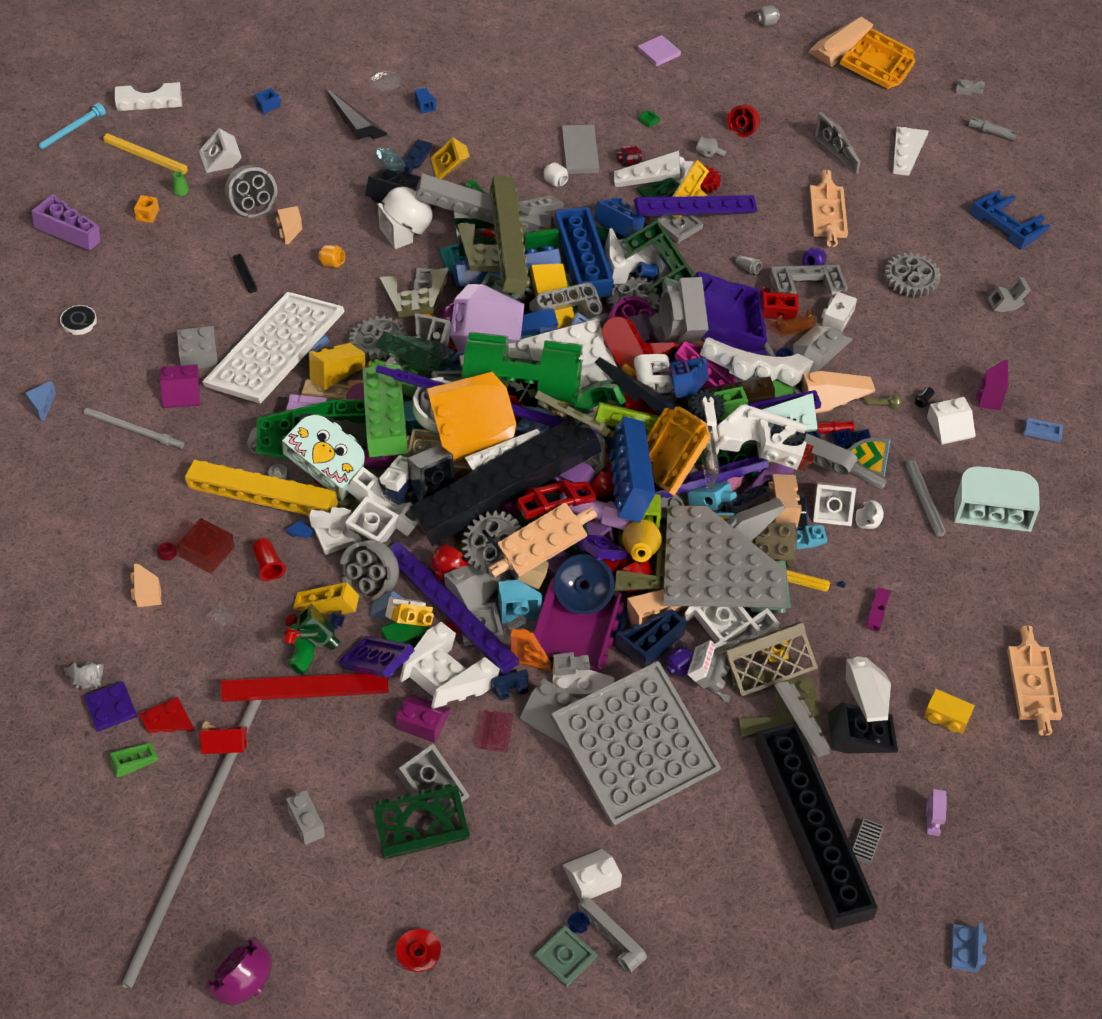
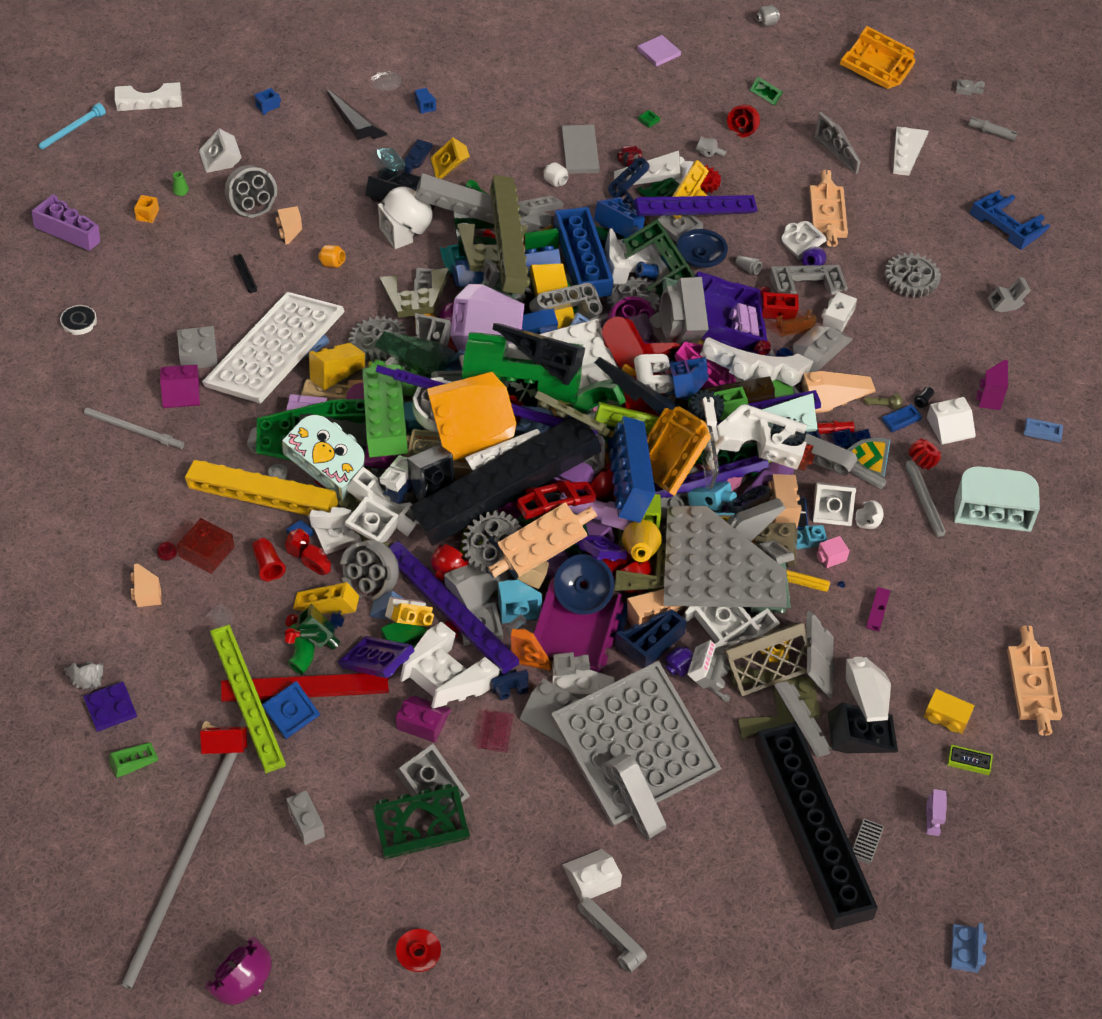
(41, 399): medium blue slope -> none
(145, 153): yellow axle -> none
(166, 717): red wing -> none
(247, 699): none -> lime tile
(291, 710): none -> blue tile
(297, 542): none -> red rock
(316, 560): none -> red rock
(491, 274): none -> dark grey plate
(556, 356): none -> black wedge
(565, 956): sand green tile -> none
(578, 917): clear blue plate -> none
(636, 793): none -> beam
(641, 166): none -> dark blue beam
(702, 248): none -> dark blue dish
(744, 319): none -> lavender brick
(762, 347): none -> dark red plate
(766, 90): none -> green slope
(776, 551): none -> light grey tile
(800, 237): none -> white plate
(820, 654): none -> light grey piece
(832, 552): none -> bright pink brick
(837, 44): light nougat wedge -> none
(901, 418): none -> blue tile
(924, 454): none -> red gear
(970, 760): none -> tile

